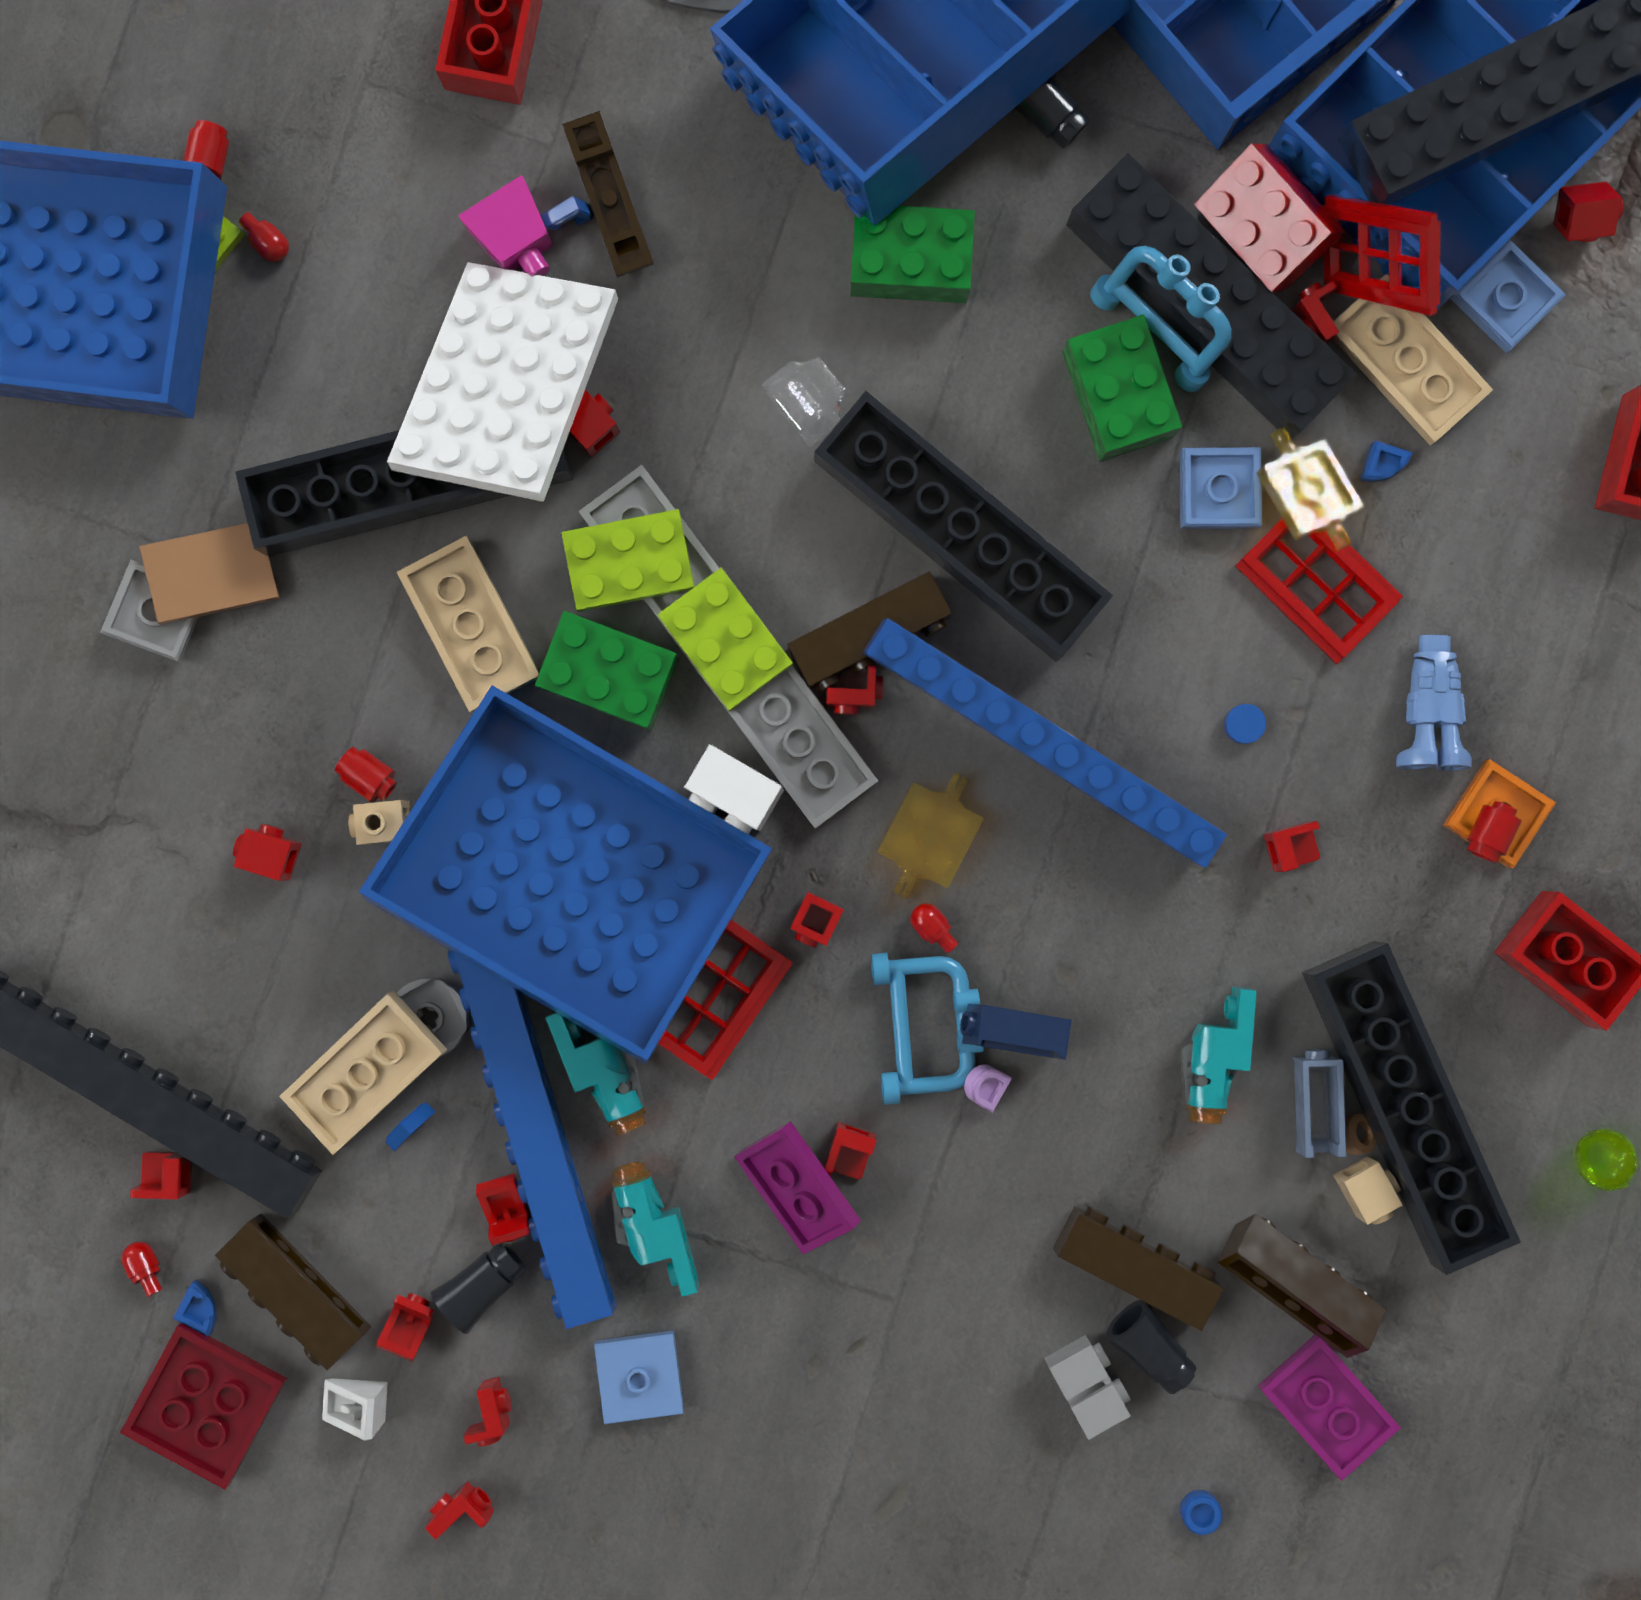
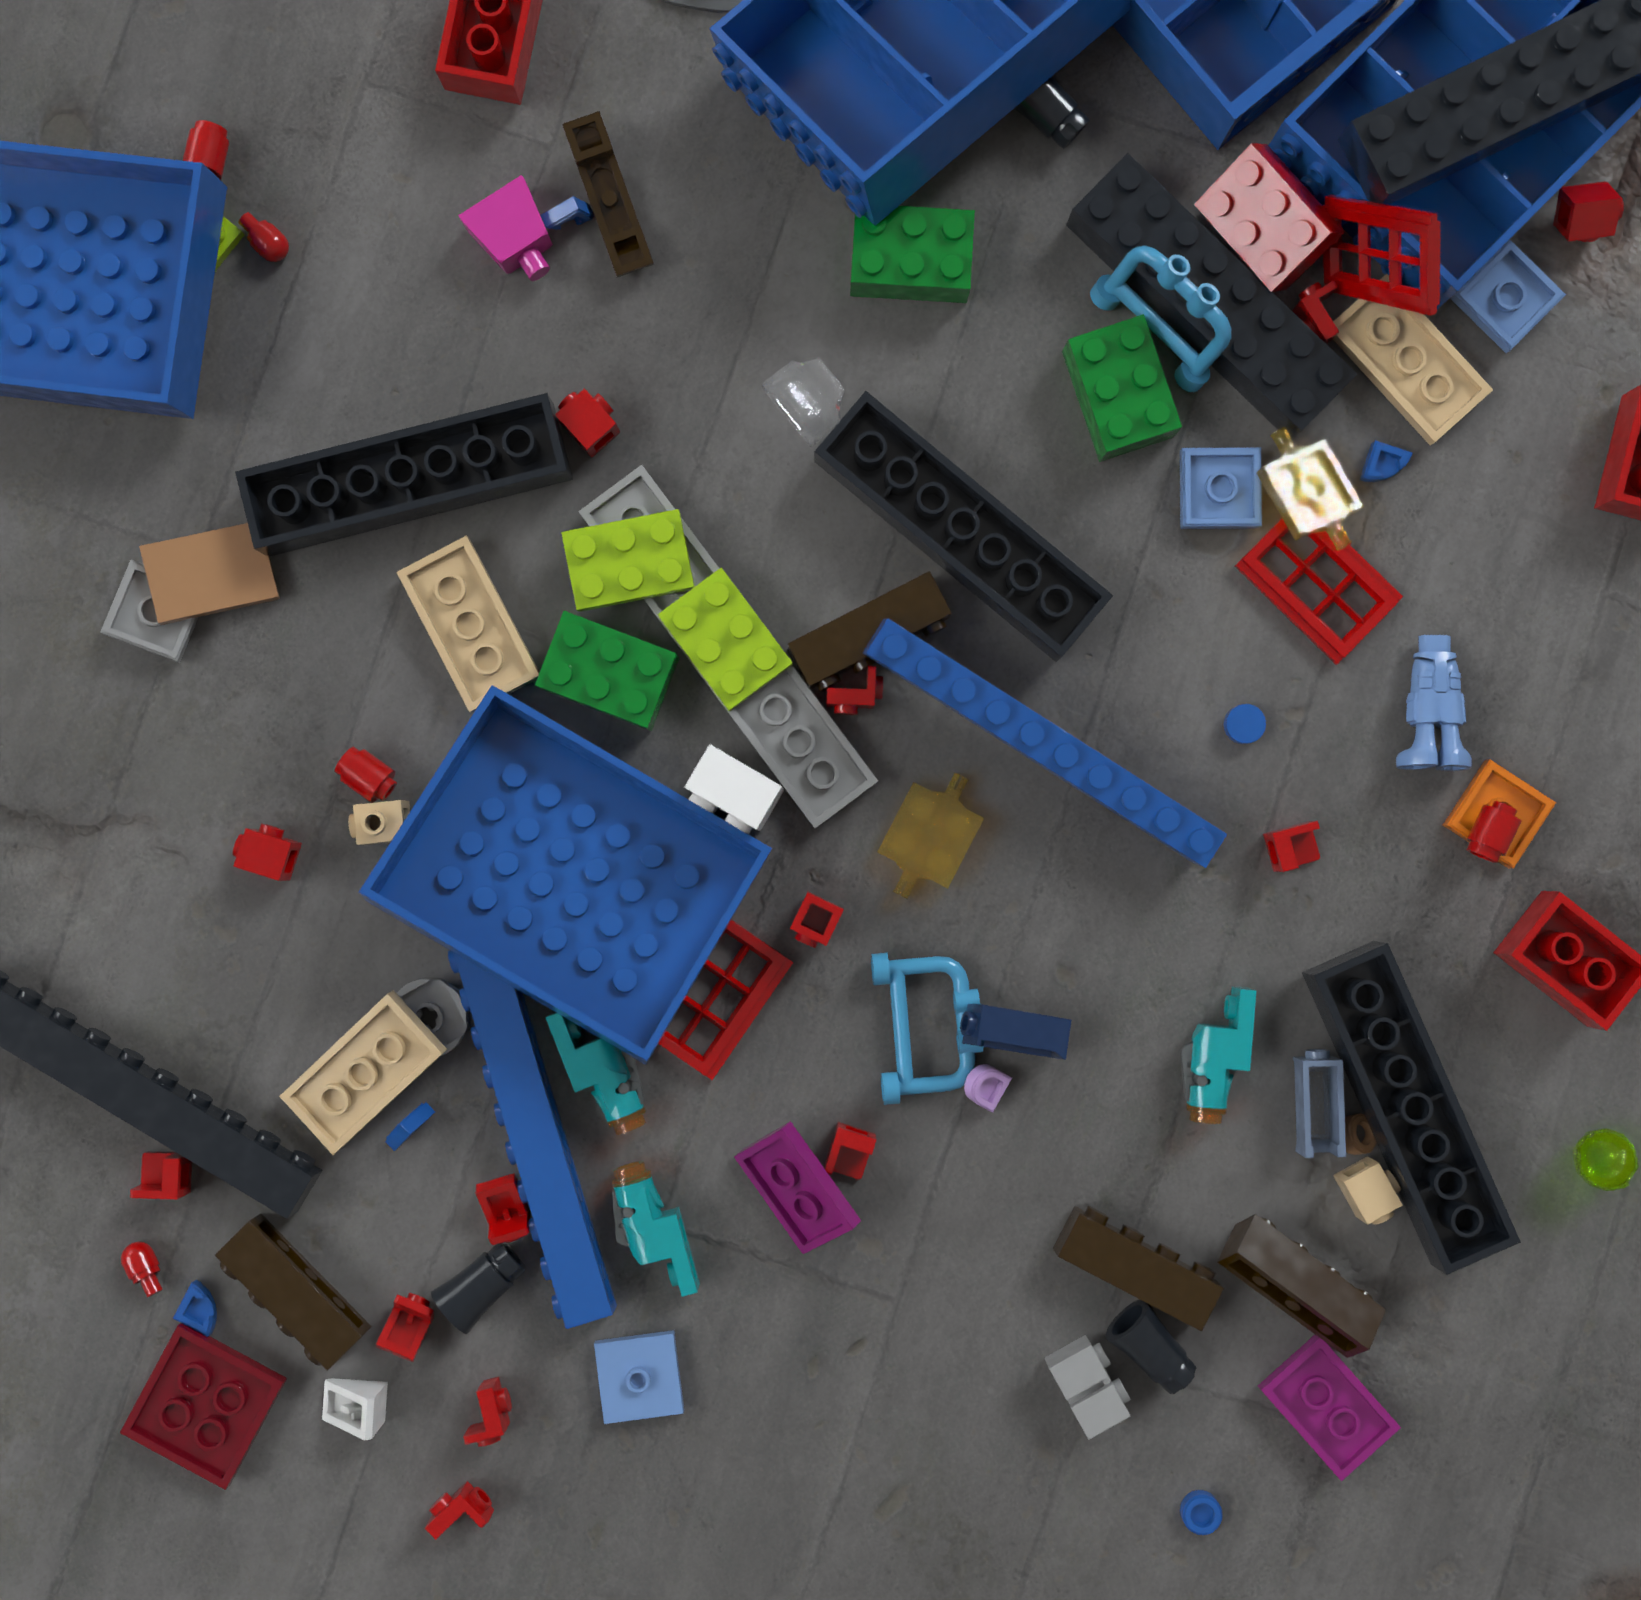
(504, 381): white plate -> none
(932, 926): red cylinder -> none

